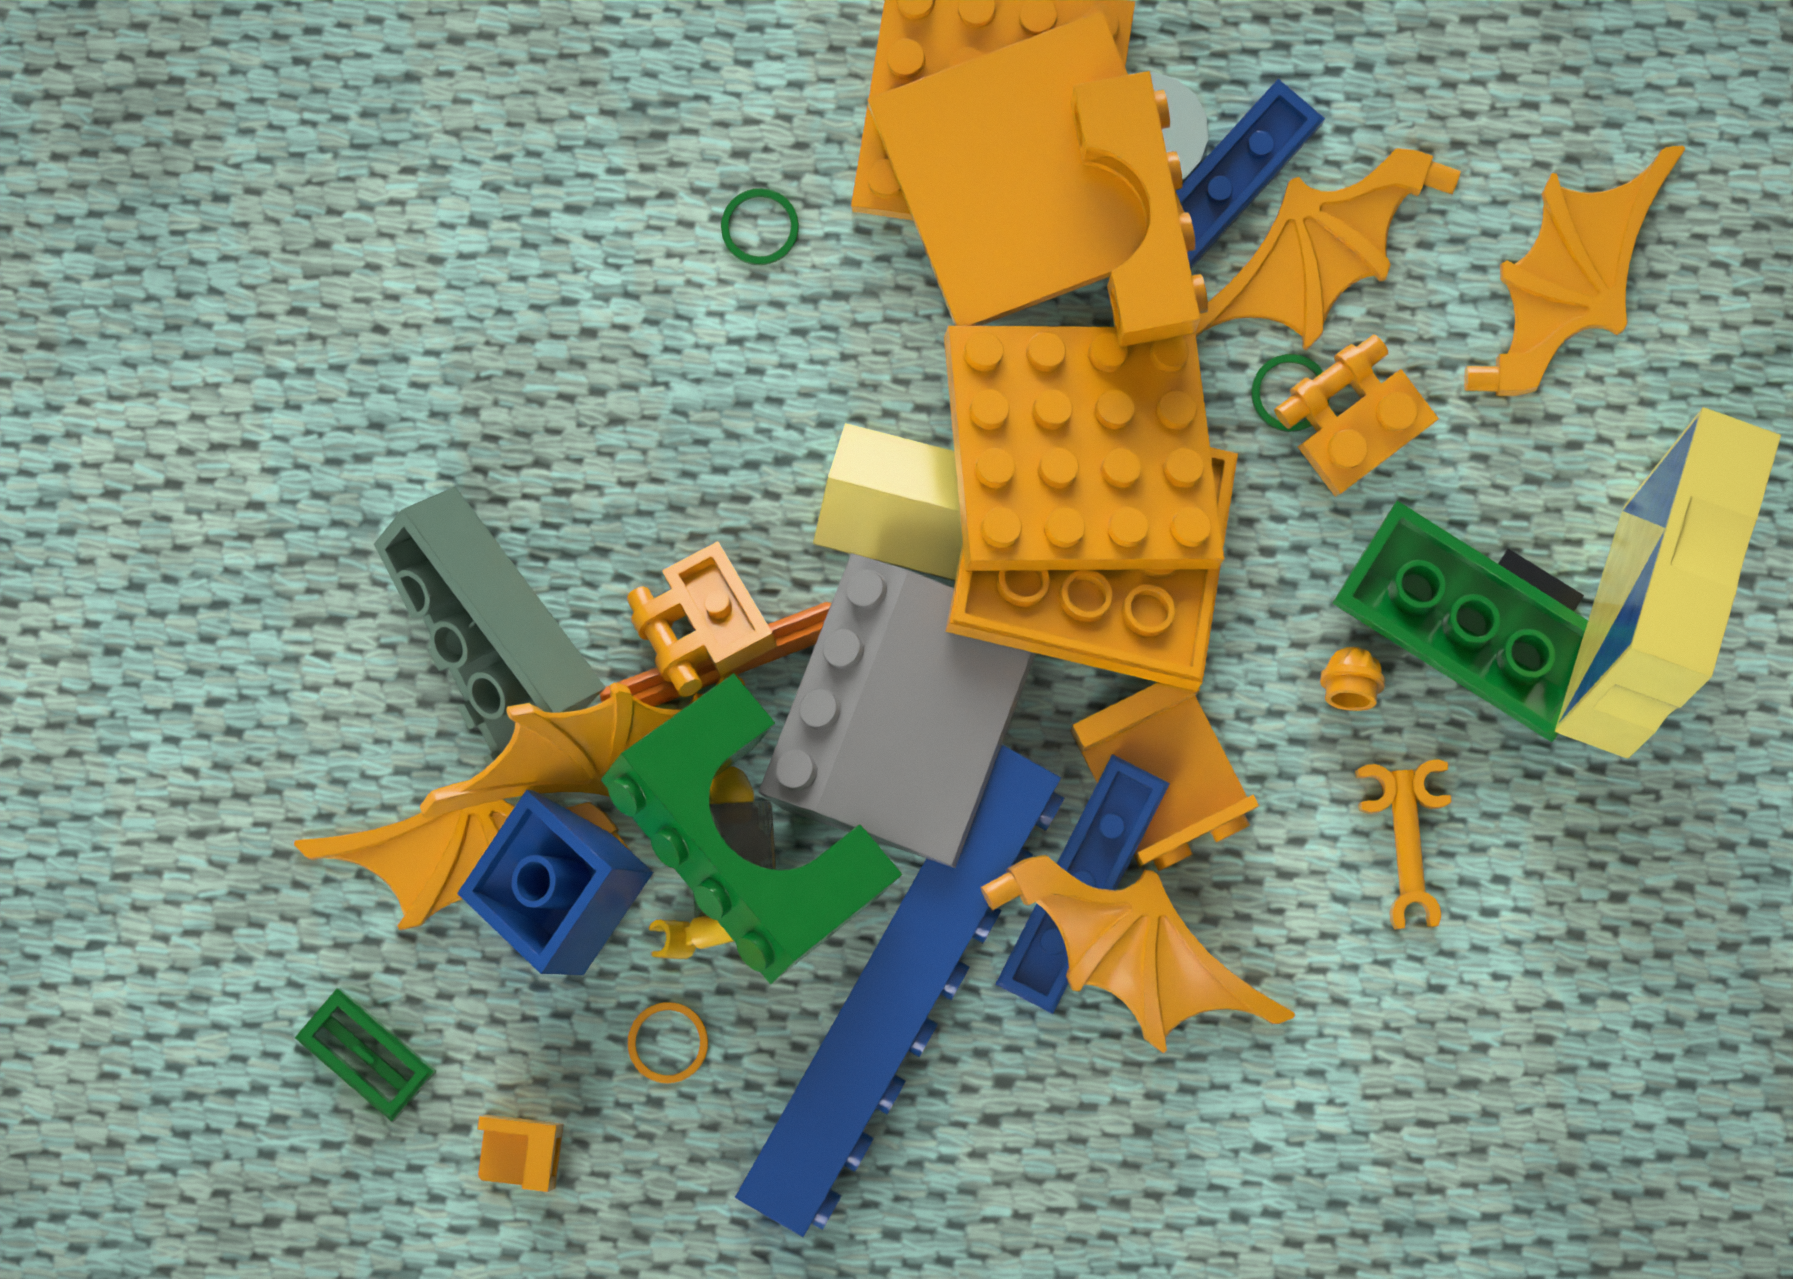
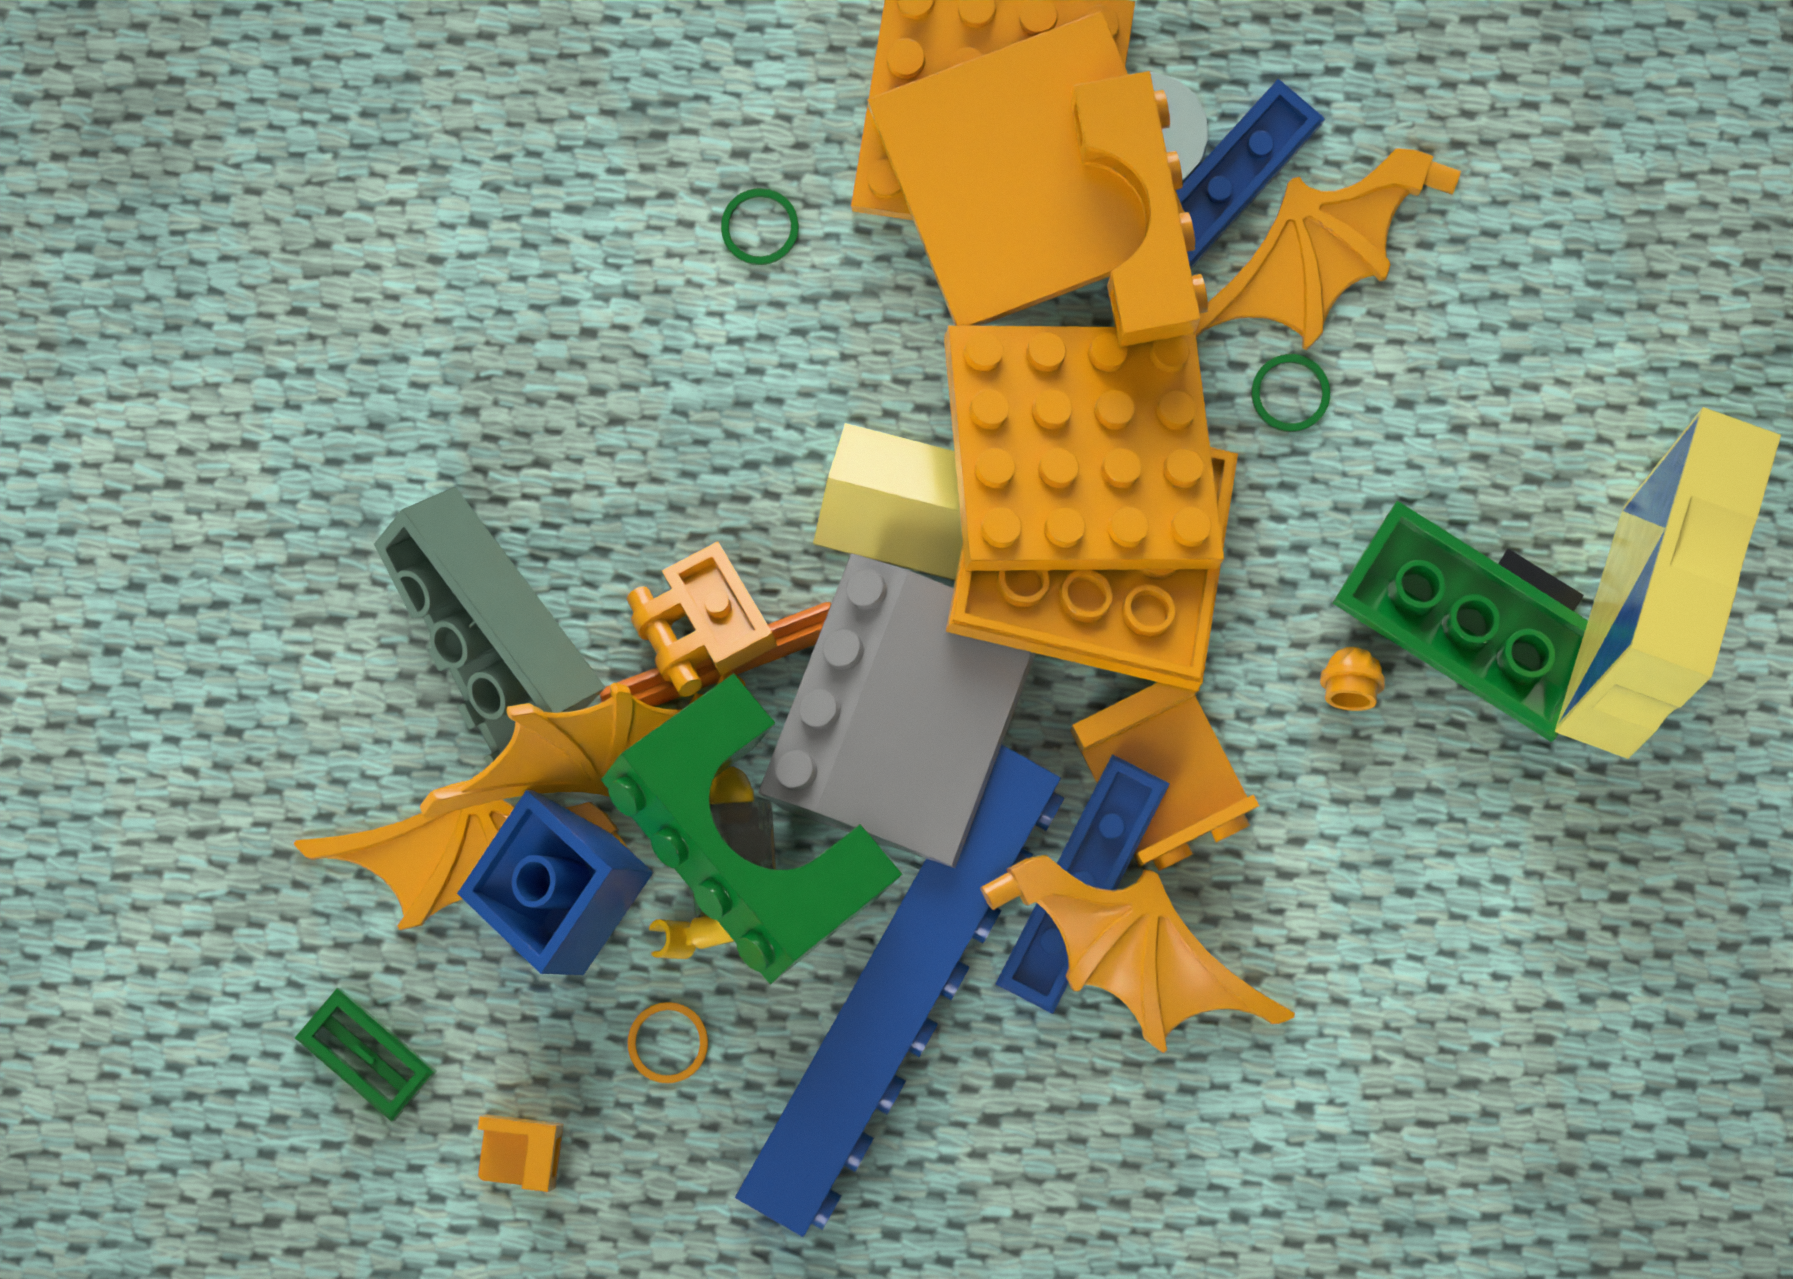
(1367, 431): light orange plate -> none
(1404, 790): light orange bar -> none
(1571, 275): light orange animal -> none

